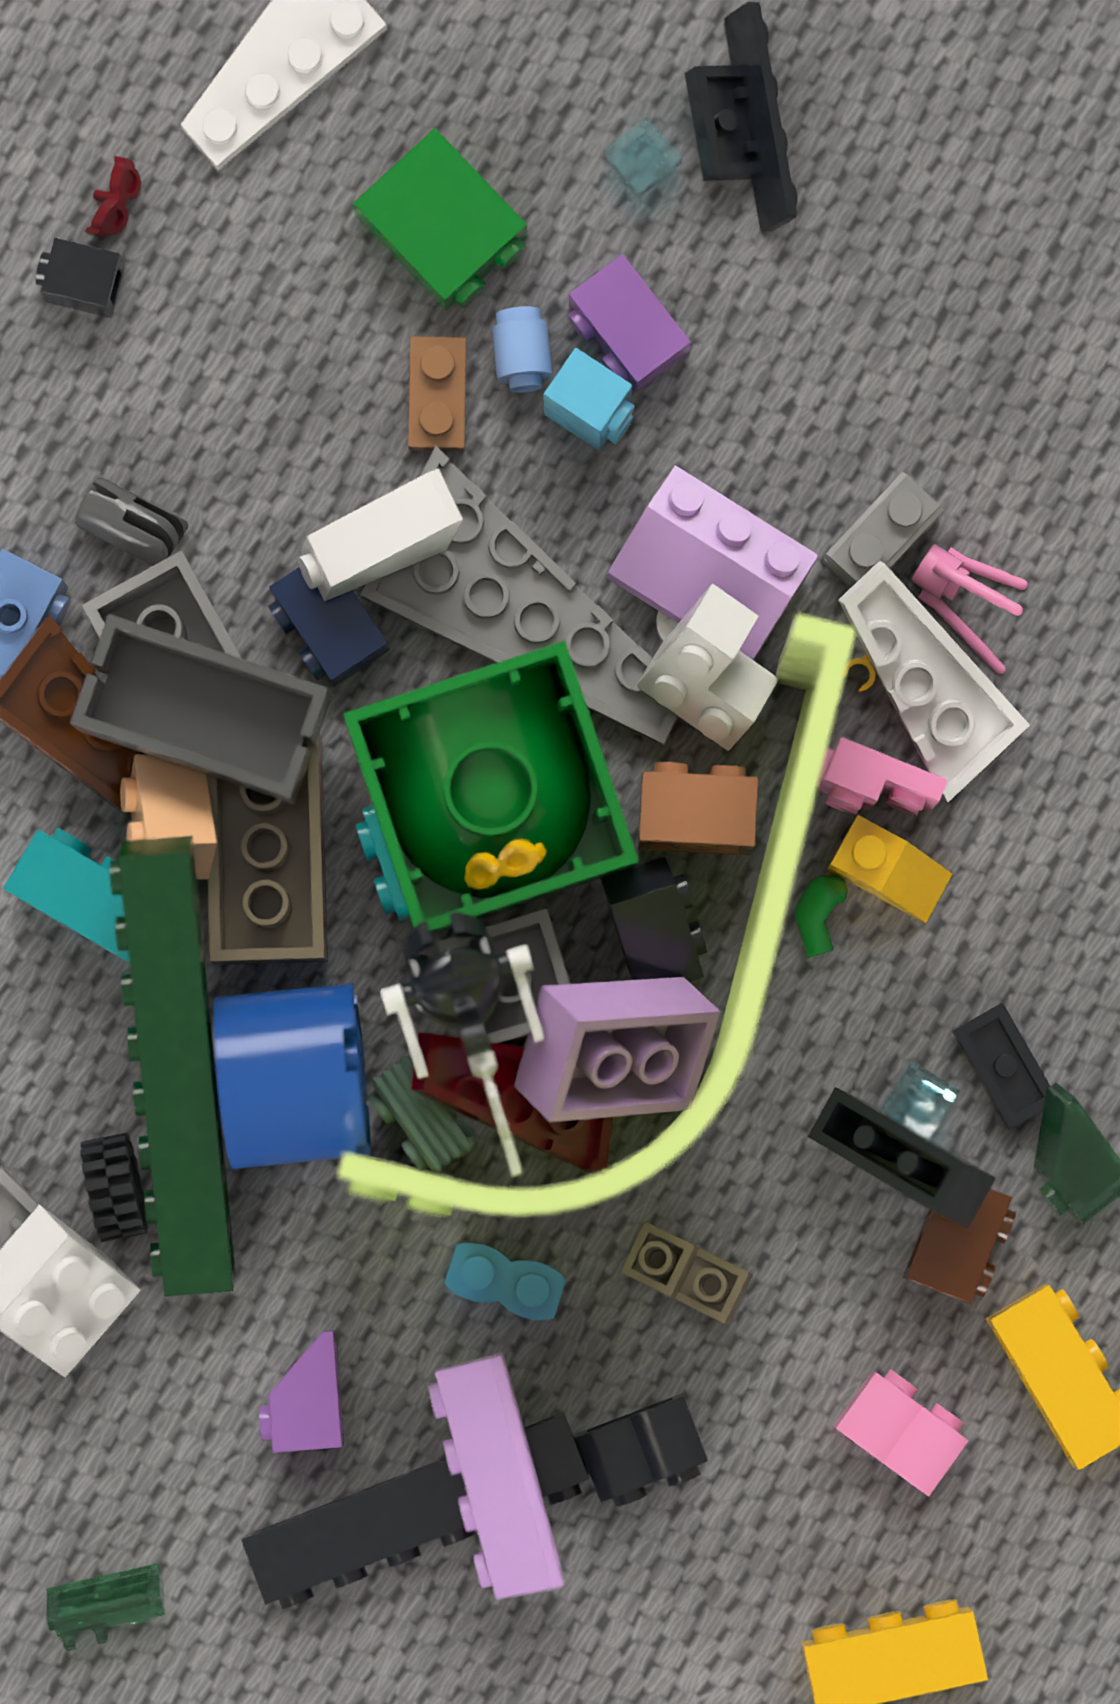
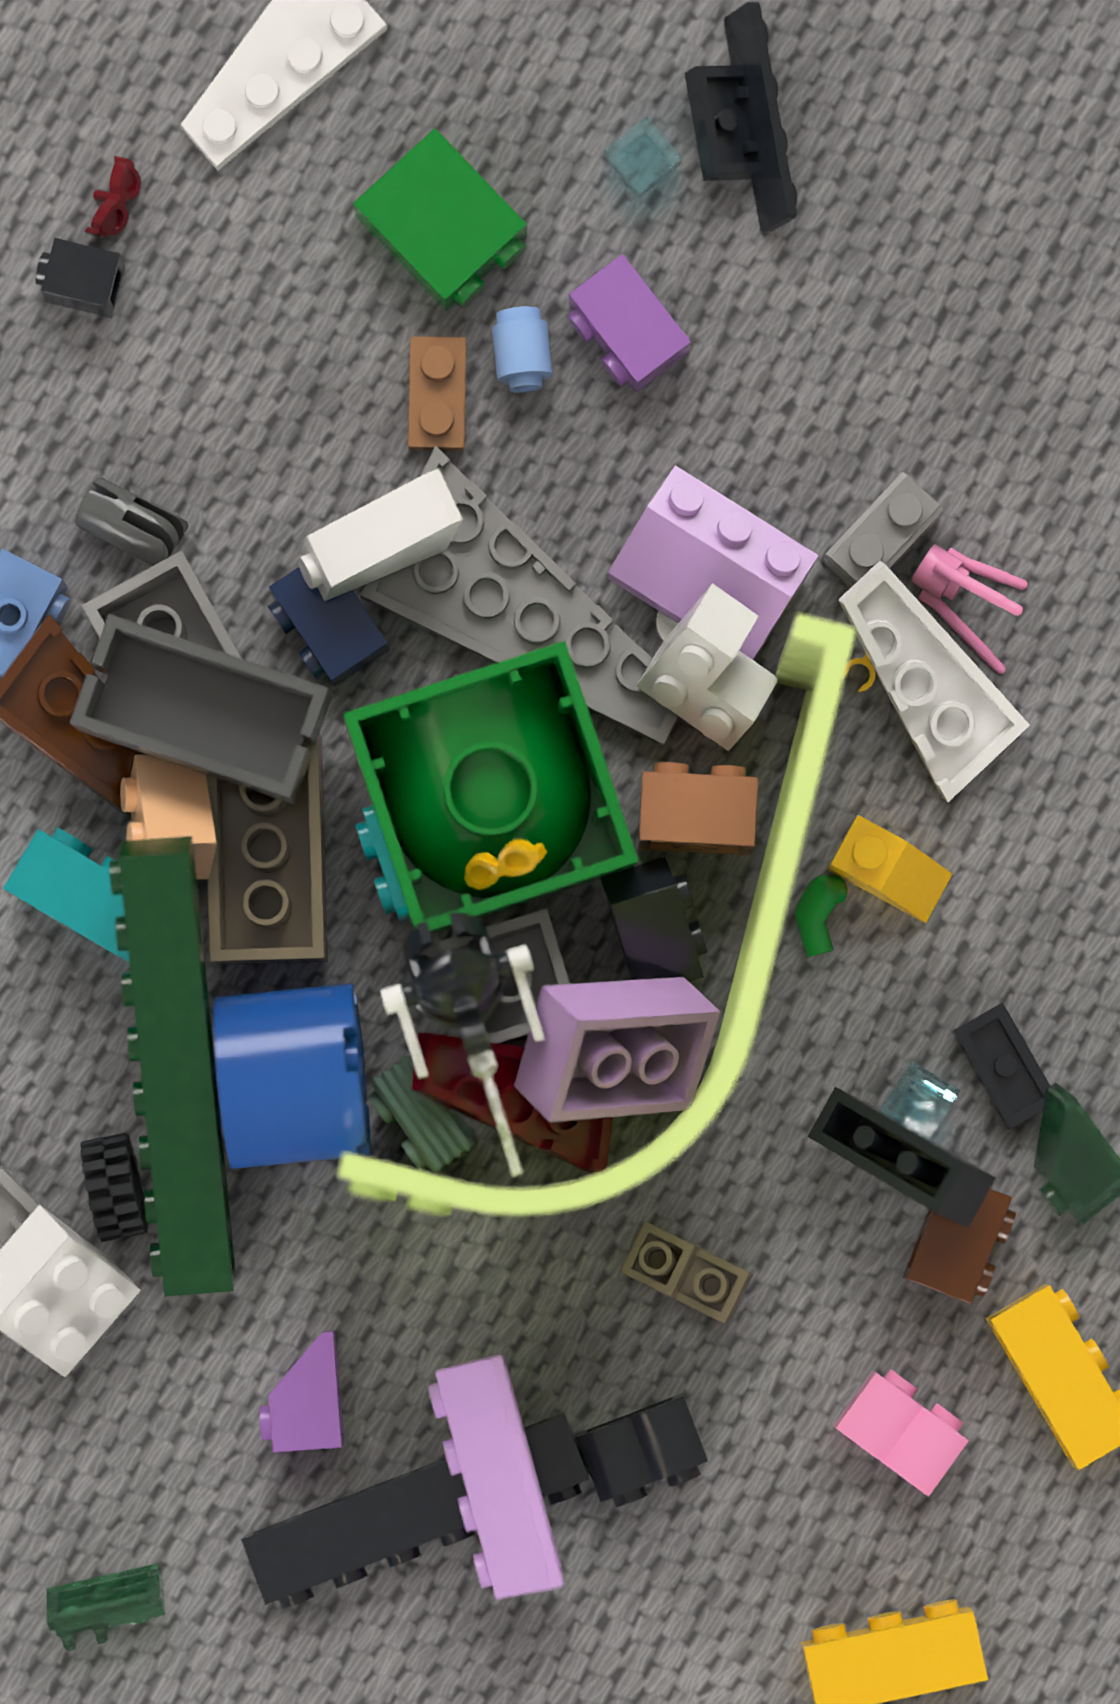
(489, 1276): dark azure brick -> none
(589, 401): medium azure brick -> none
(857, 776): bright pink plate -> none

